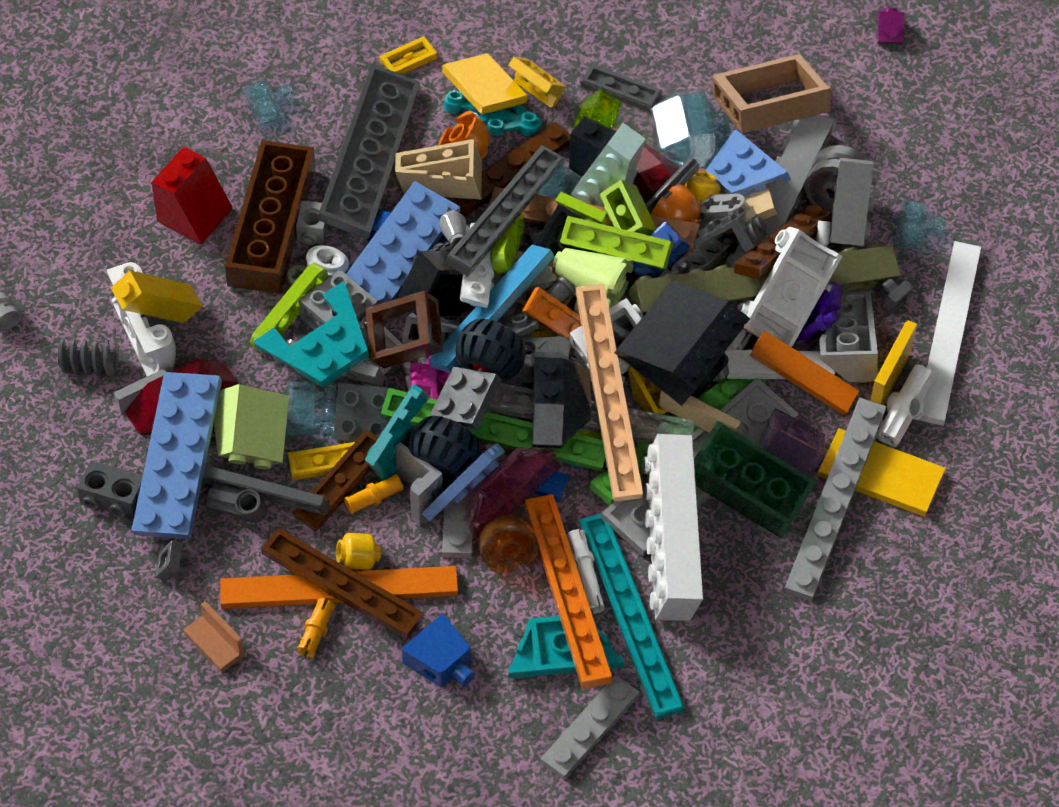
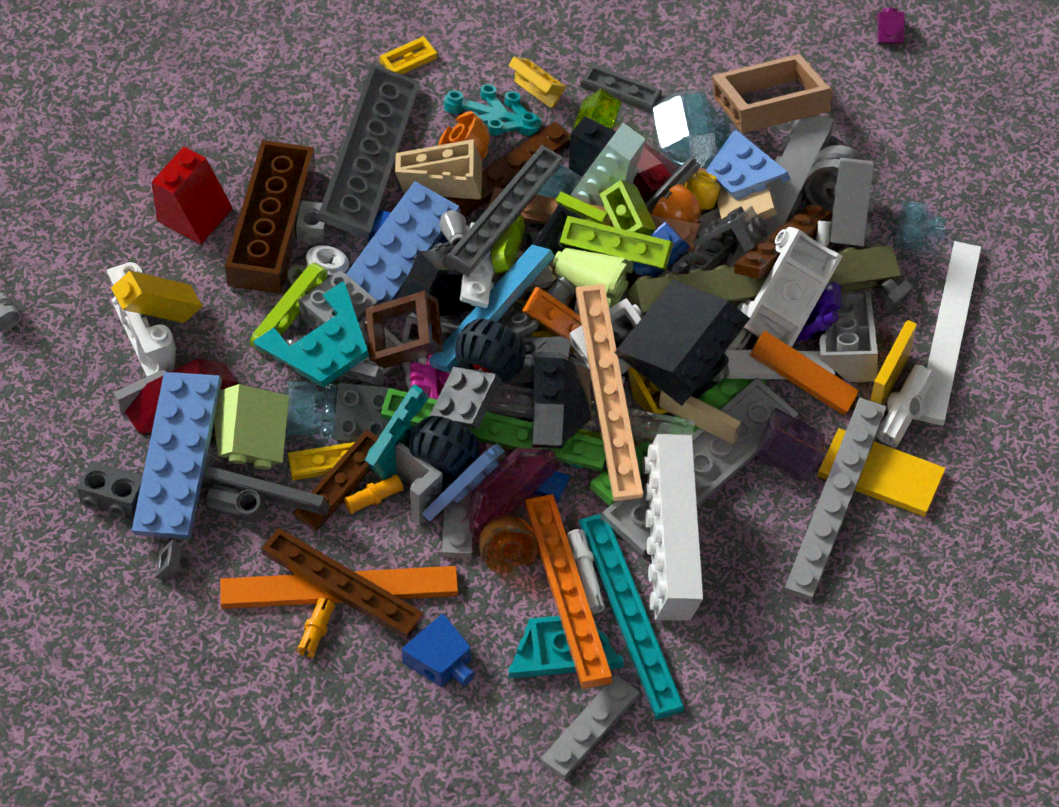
(88, 358): dark grey piece -> none
(215, 639): nougat panel -> none
(266, 104): clear light blue plate -> none
(358, 551): yellow head -> none
(484, 83): yellow tile -> none
(720, 205): light grey beam -> none
(751, 479): clear green brick -> none

